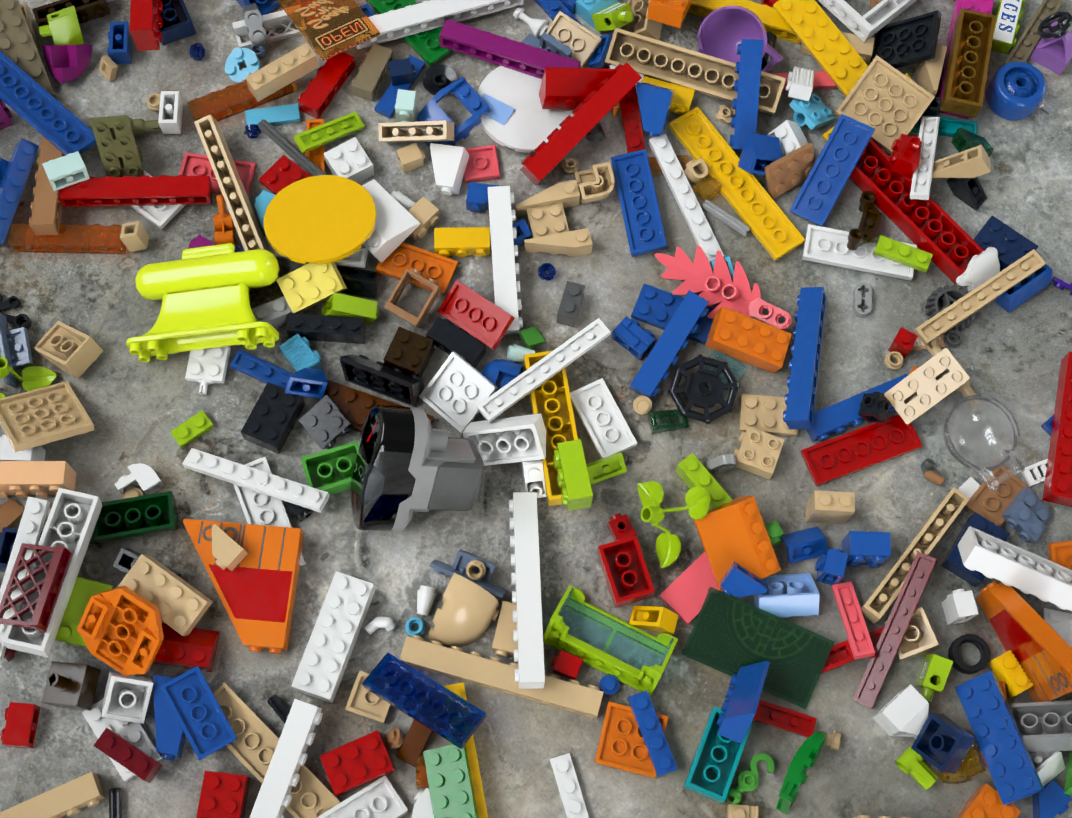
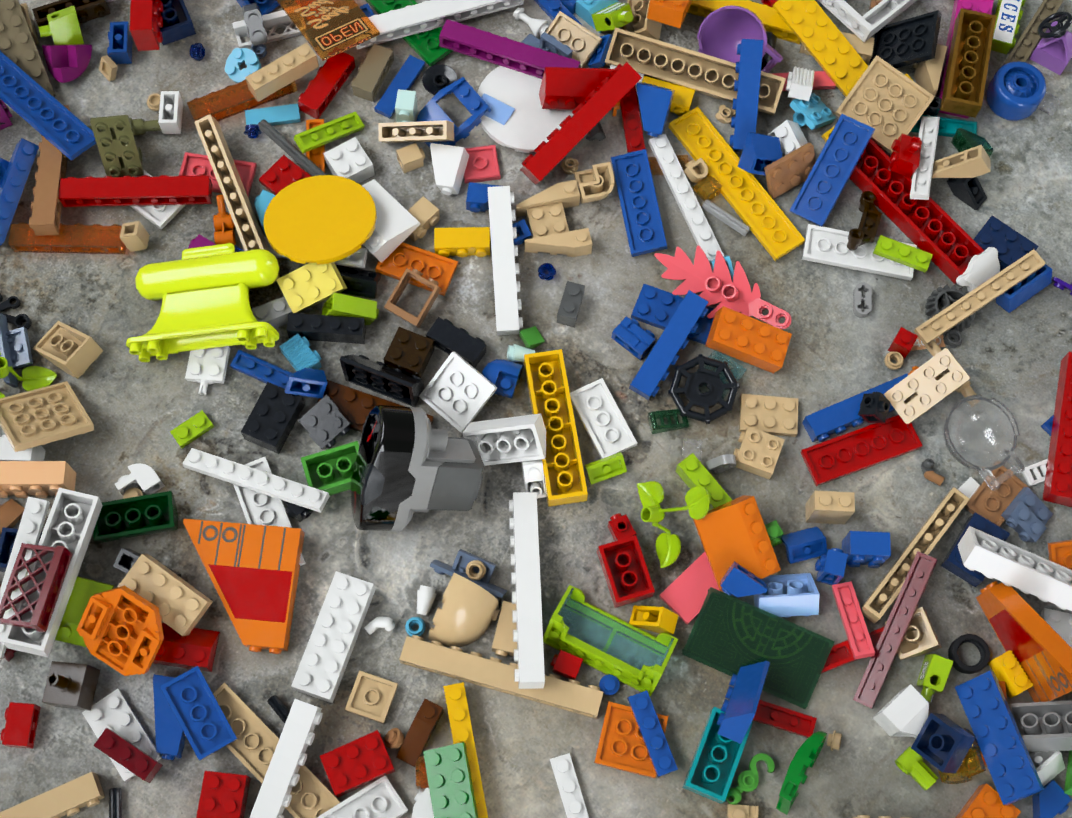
(66, 171): light aqua brick -> none
(126, 697): white slope -> none
(226, 550): tan slope -> none
(401, 71): dark blue brick -> none
(406, 202): white cone -> none
(424, 700): clear blue plate -> none
(476, 314): plate -> none
(543, 370): white plate -> none
(573, 475): lime brick -> none
(642, 404): tan plate -> none
(805, 358): blue brick -> none
(959, 607): white brick -> none

